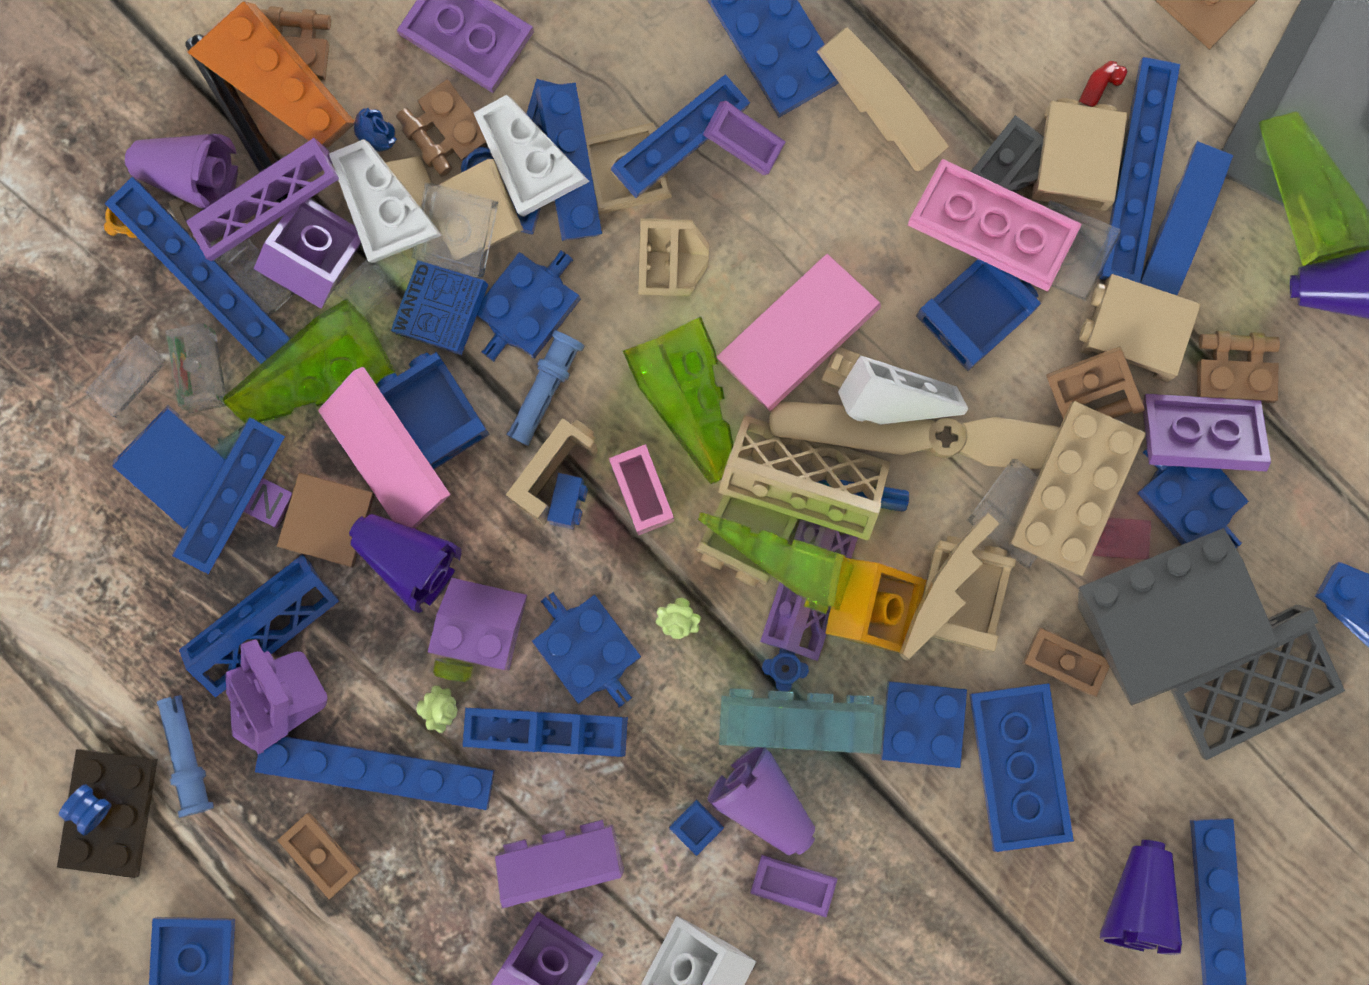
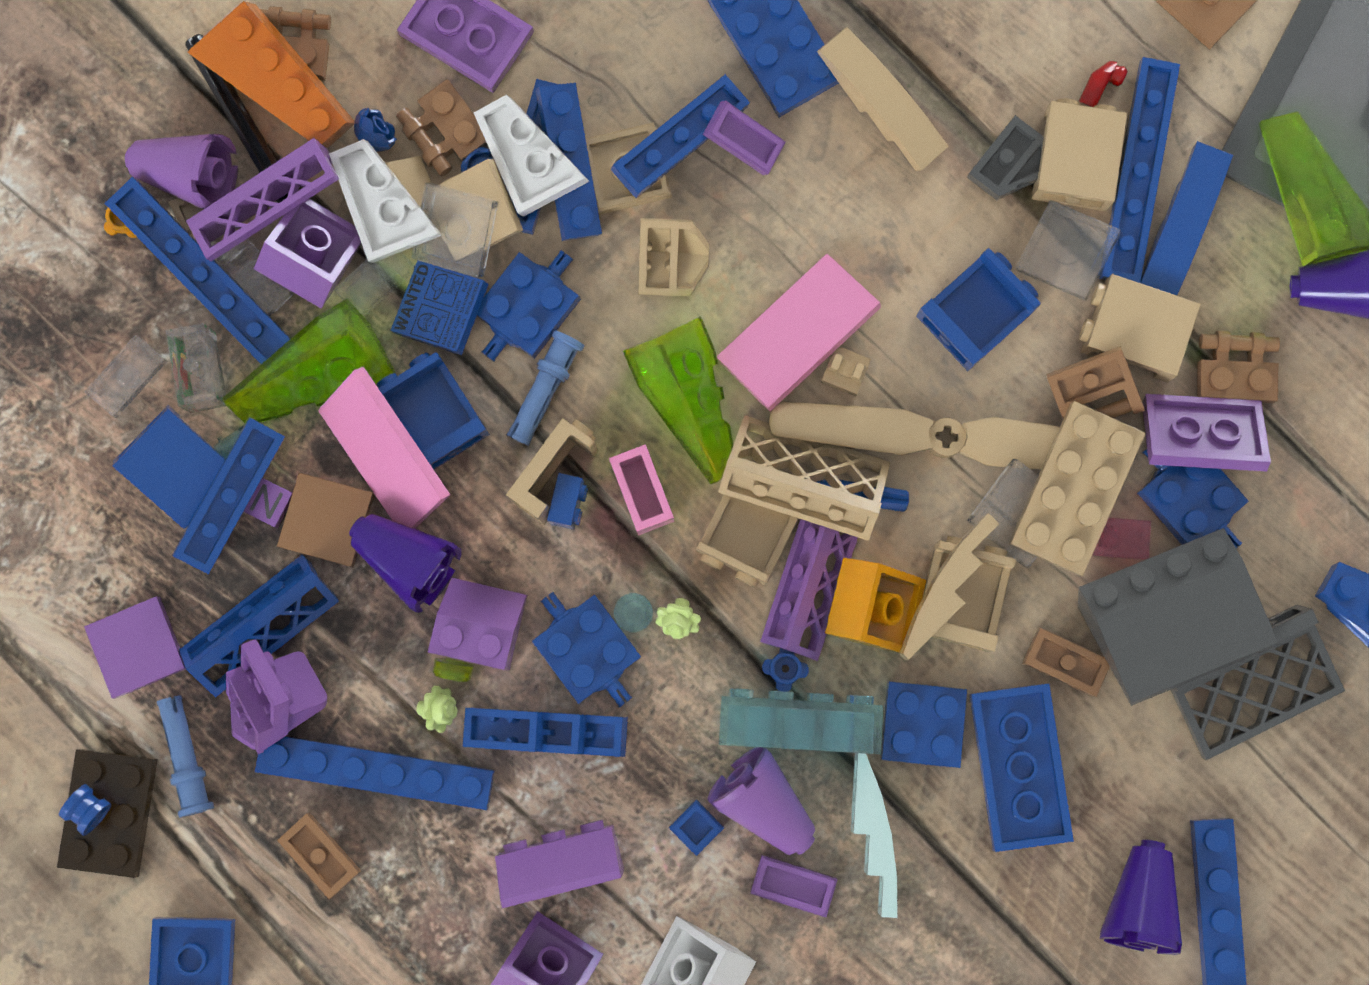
(135, 647): none -> medium lavender tile
(633, 612): none -> clear light blue tile
(805, 569): clear neon green wedge -> none
(871, 819): none -> light aqua slope
(895, 395): white slope -> none
(994, 224): bright pink tile -> none

